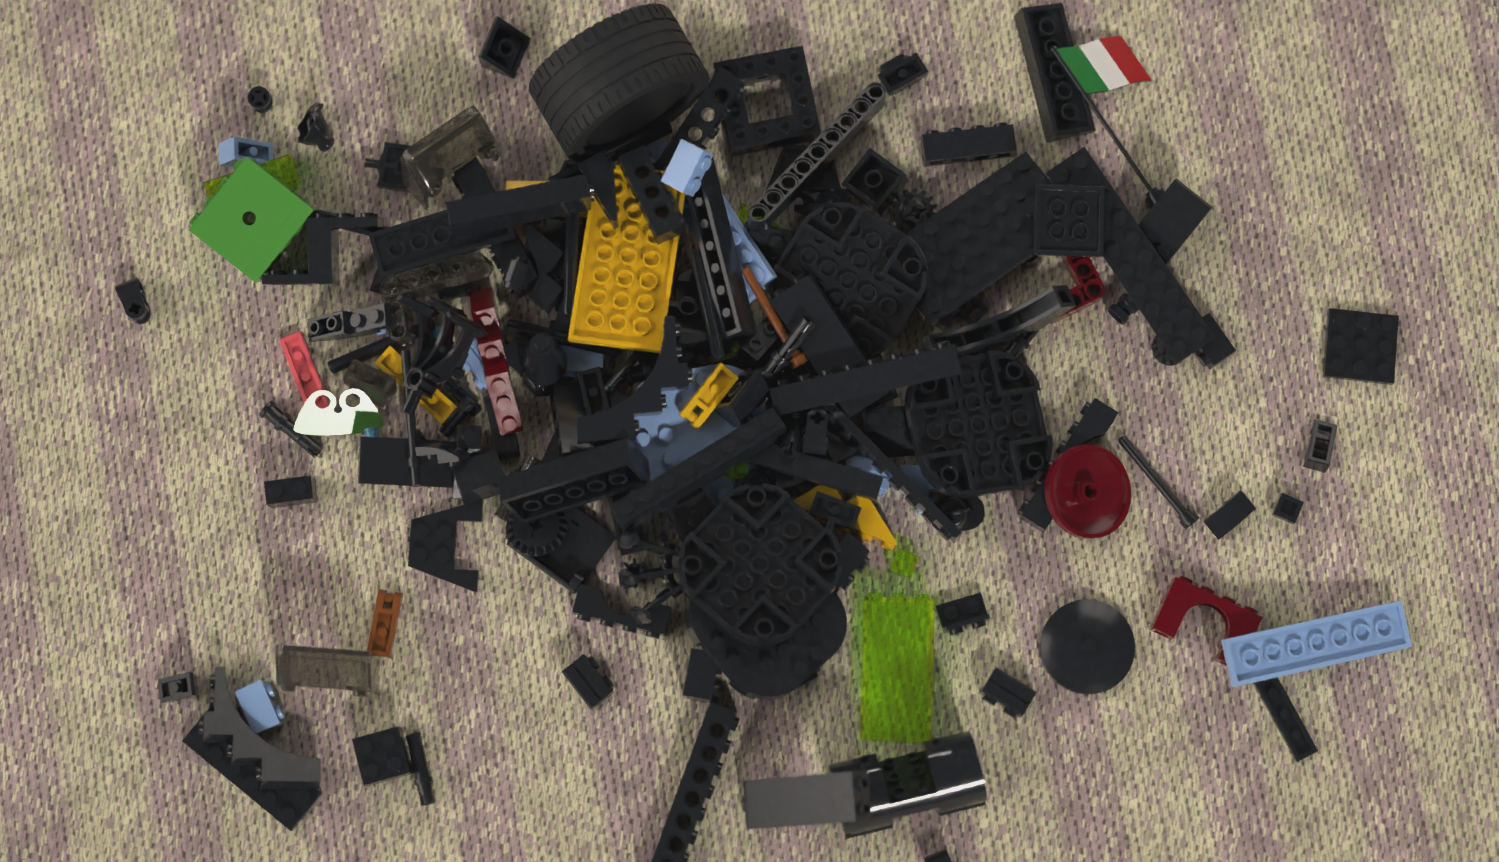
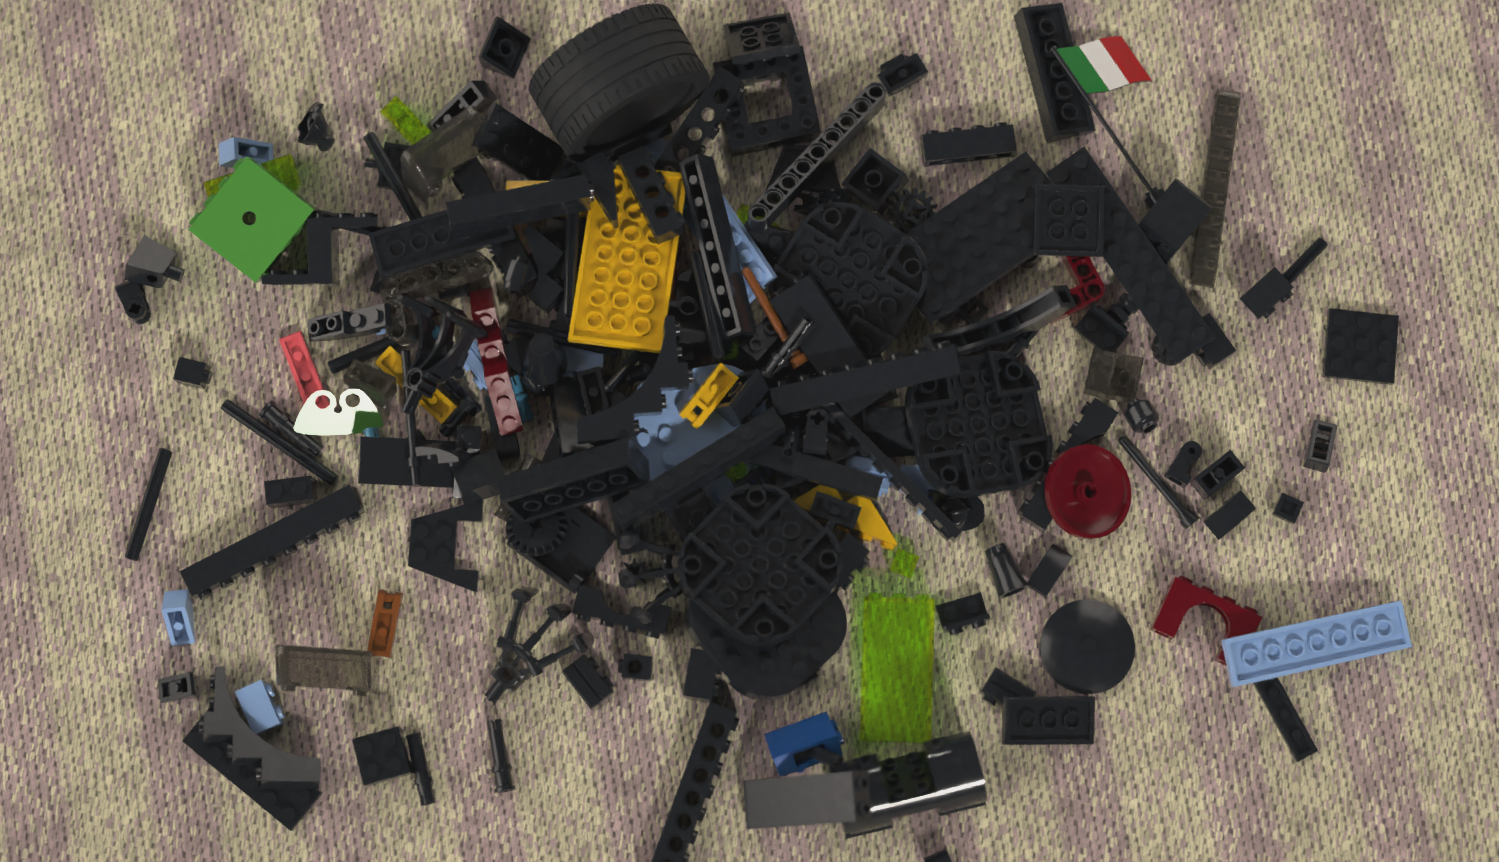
(148, 504): none -> black axle
(152, 264): none -> black torso
(179, 617): none -> light blue slope
(192, 373): none -> black brick
(260, 94): black wheel -> none
(271, 542): none -> black brick
(279, 442): none -> black axle
(392, 176): none -> black axle
(404, 121): none -> clear neon green arch
(475, 93): none -> black slope
(501, 767): none -> black pin
(517, 144): none -> black plate
(522, 400): none -> dark azure pin
(557, 612): none -> black piece
(646, 671): none -> black brick
(687, 168): light blue brick -> none
(761, 38): none -> black plate
(806, 744): none -> blue piece
(1004, 571): none -> black plant
(1048, 720): none -> black tile
(1049, 570): none -> black slope
(1101, 329): none -> black bracket
(1113, 375): none -> clear smoke slope
(1141, 416): none -> black head
(1186, 456): none -> black leg
(1215, 187): none -> clear smoke beam
(1217, 475): none -> black brick
(1267, 294): none -> black brick
(1305, 259): none -> black axle

